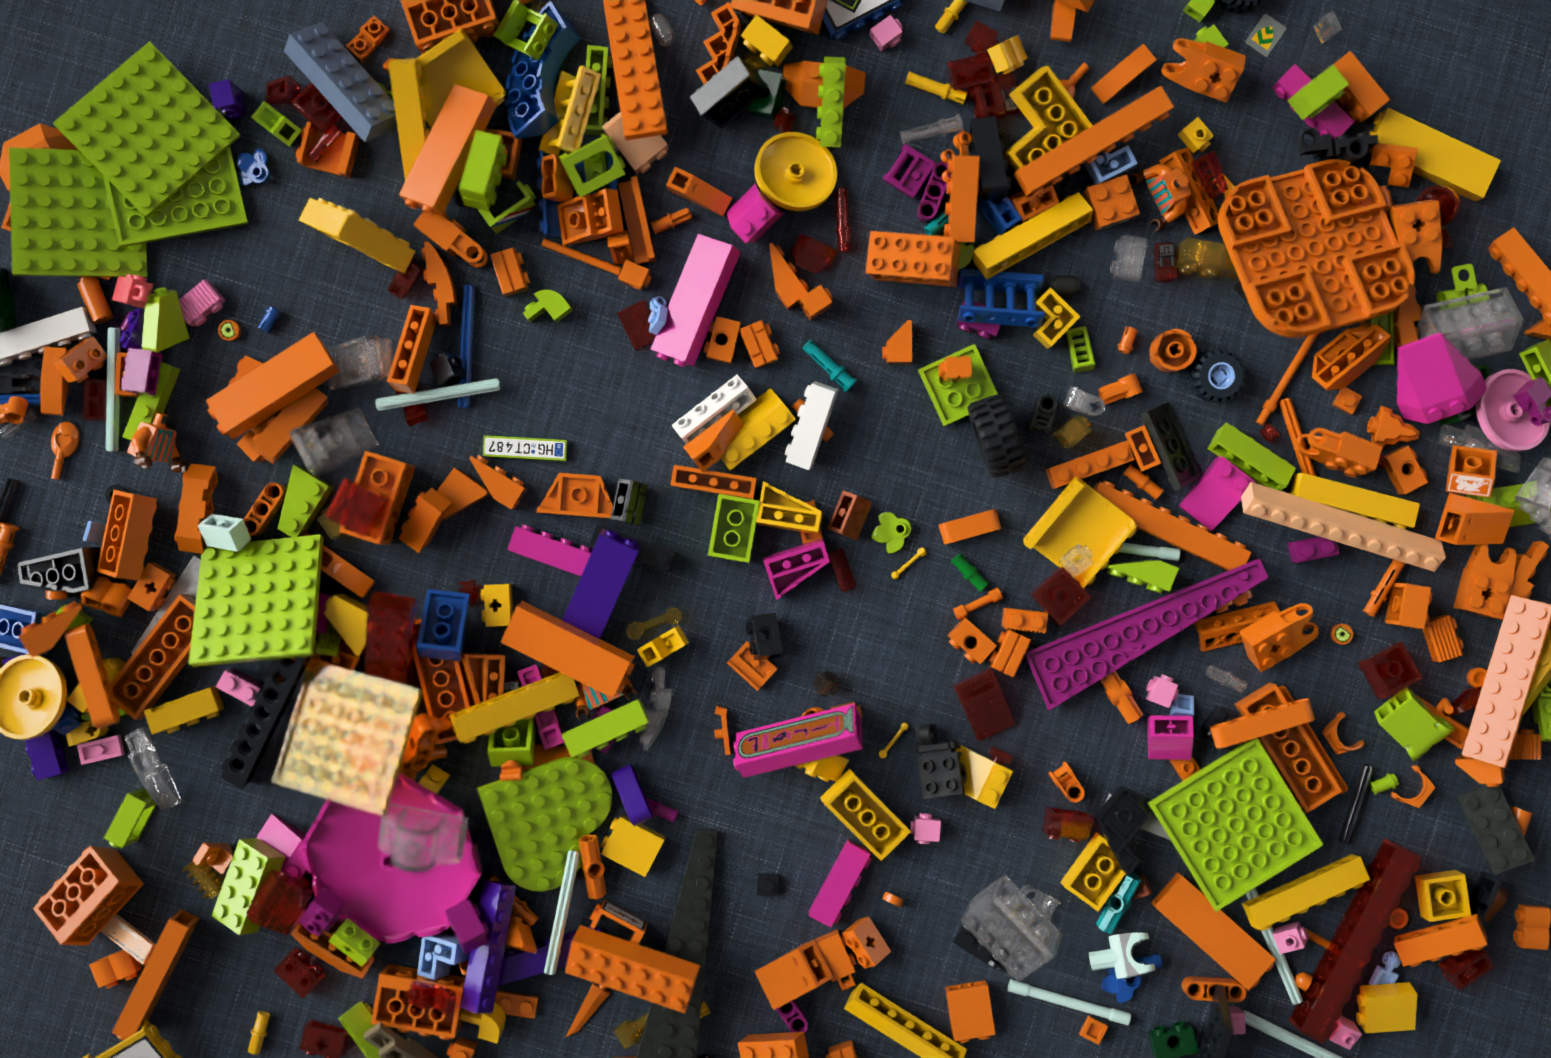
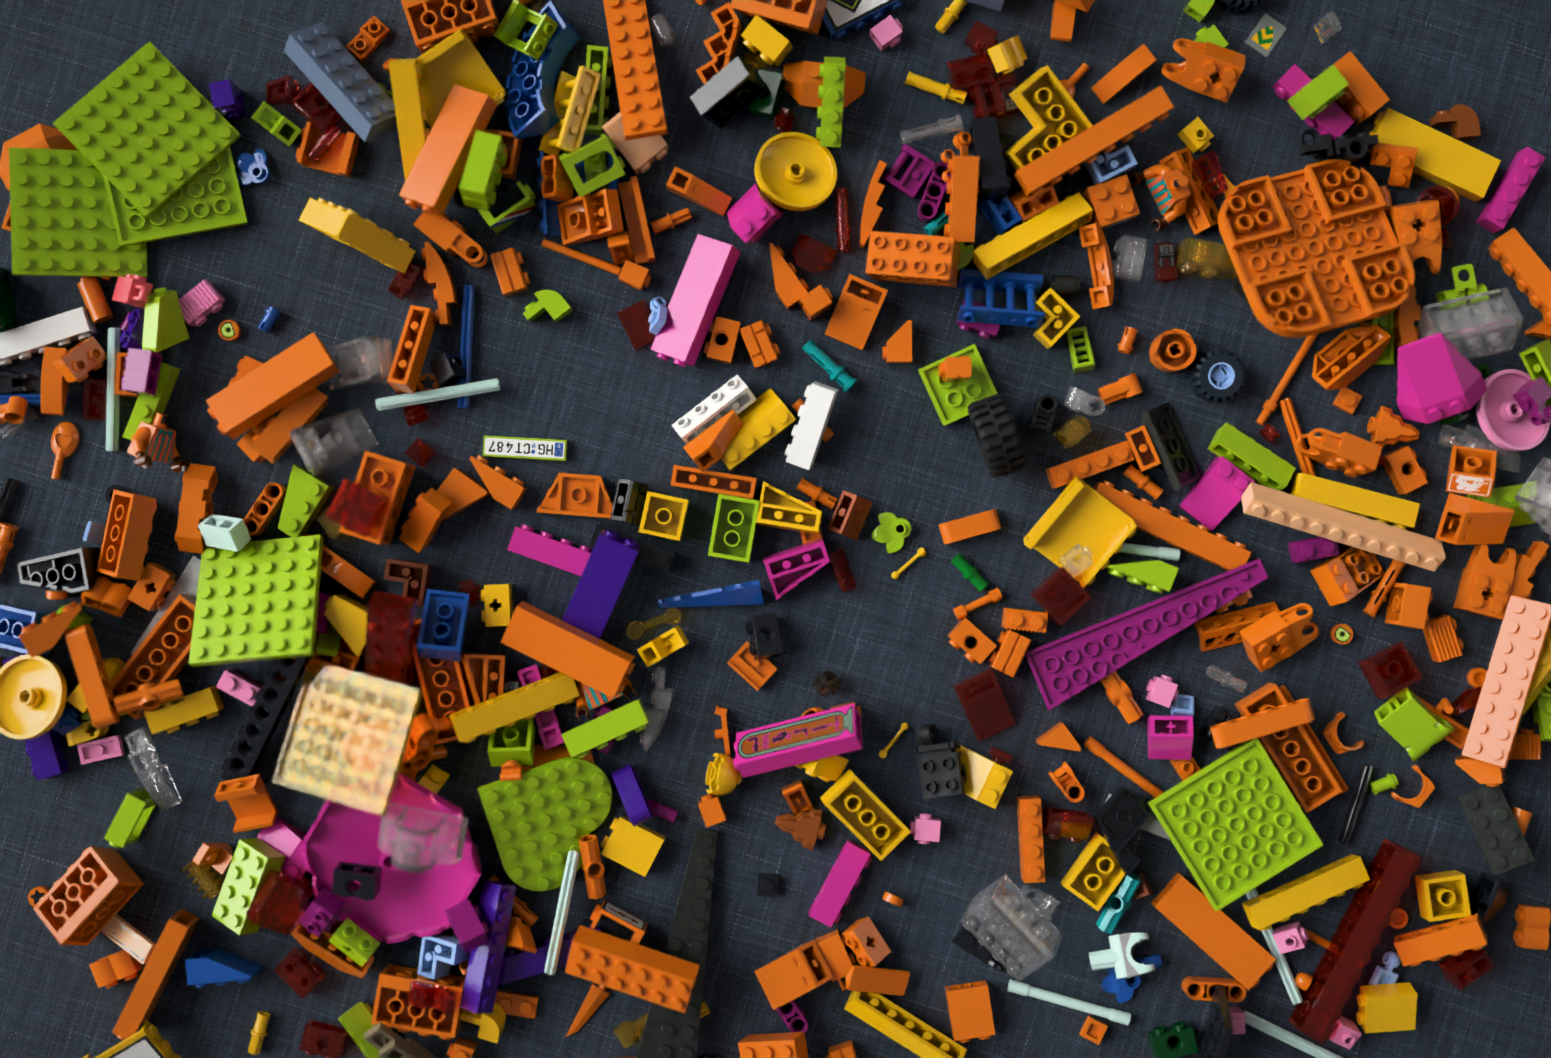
(36, 893): none -> orange tile
(148, 697): none -> orange piece
(219, 968): none -> blue slope
(249, 802): none -> orange panel
(366, 875): none -> black brick
(413, 574): none -> copper brick
(420, 452): none -> clear red slope
(427, 382): none -> tile
(664, 516): none -> yellow brick
(711, 810): none -> orange brick
(722, 775): none -> yellow cylinder
(738, 594): none -> blue wedge
(797, 797): none -> orange slope
(804, 827): none -> dark orange rock
(816, 493): none -> orange pin
(856, 312): none -> orange slope
(870, 210): none -> orange slope
(877, 980): none -> orange slope
(1030, 839): none -> orange brick
(1059, 737): none -> orange slope
(1100, 265): none -> orange slope
(1101, 751): none -> orange piece
(1346, 574): none -> orange slope
(1461, 119): none -> dark orange brick
(1510, 190): none -> dark pink brick

